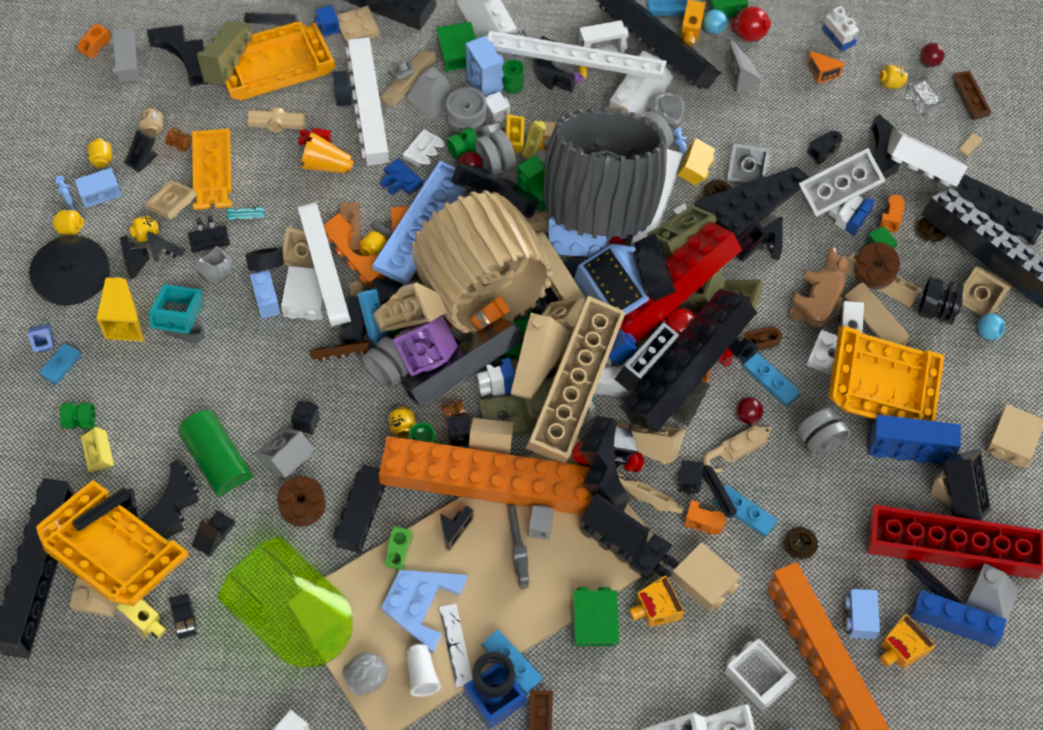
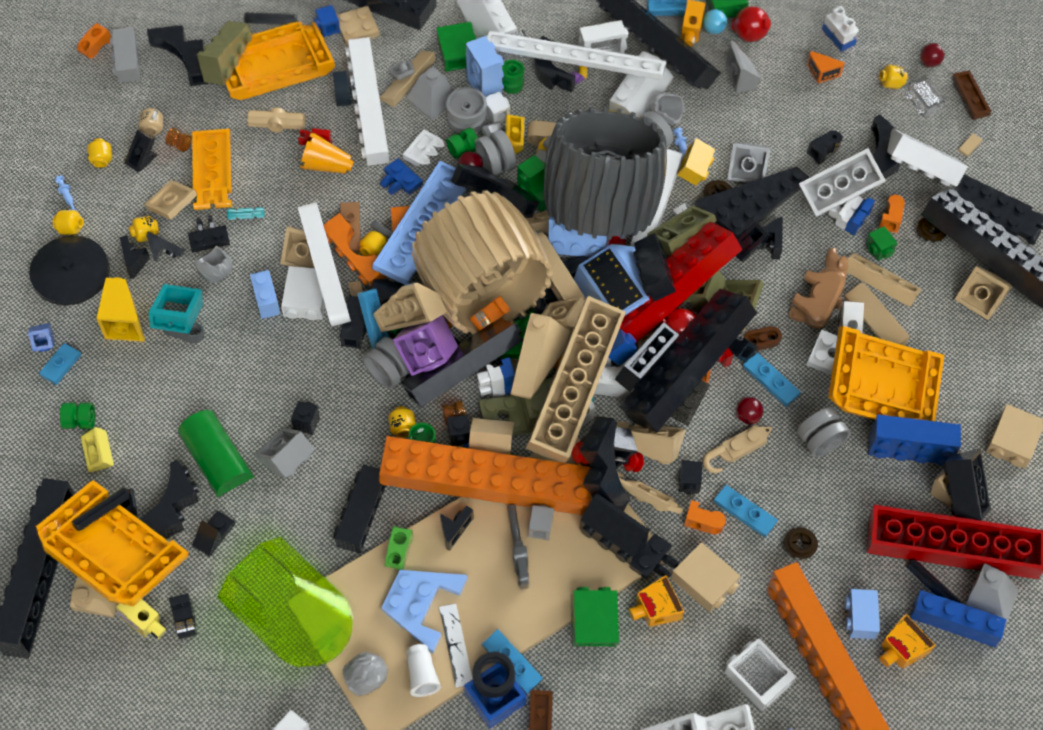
(98, 187): light blue brick -> none
(264, 259): black tyre -> none
(301, 501): reddish brown wheel -> none
(341, 350): reddish brown plate -> none
(534, 139): light yellow slope -> none
(719, 491): black axle -> none
(877, 255): reddish brown wheel -> none
(941, 300): black wheel -> none
(991, 326): medium azure piece -> none

